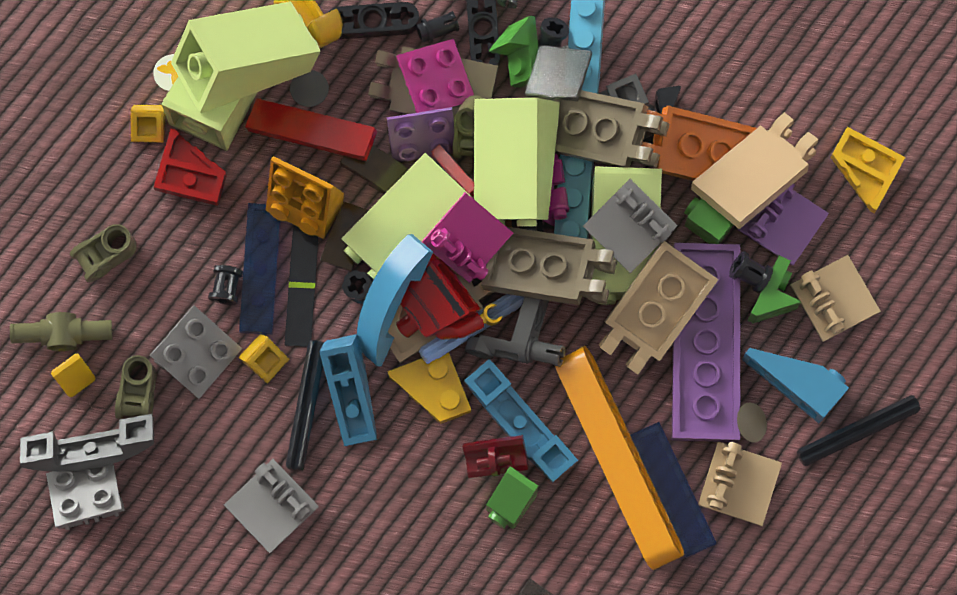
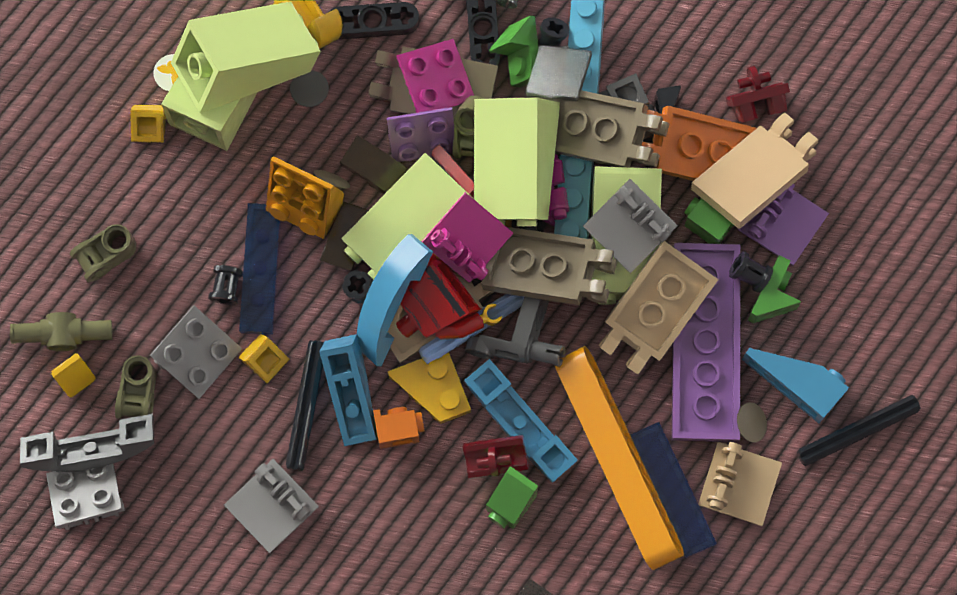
(188, 172): red wing -> none
(301, 288): black sticker -> none
(311, 129): red tile -> none
(332, 179): none -> dark tan sticker
(398, 427): none -> orange brick
(436, 27): black pin -> none
(744, 102): none -> dark red hips
(835, 298): tan hinge -> none
(866, 166): yellow wing -> none

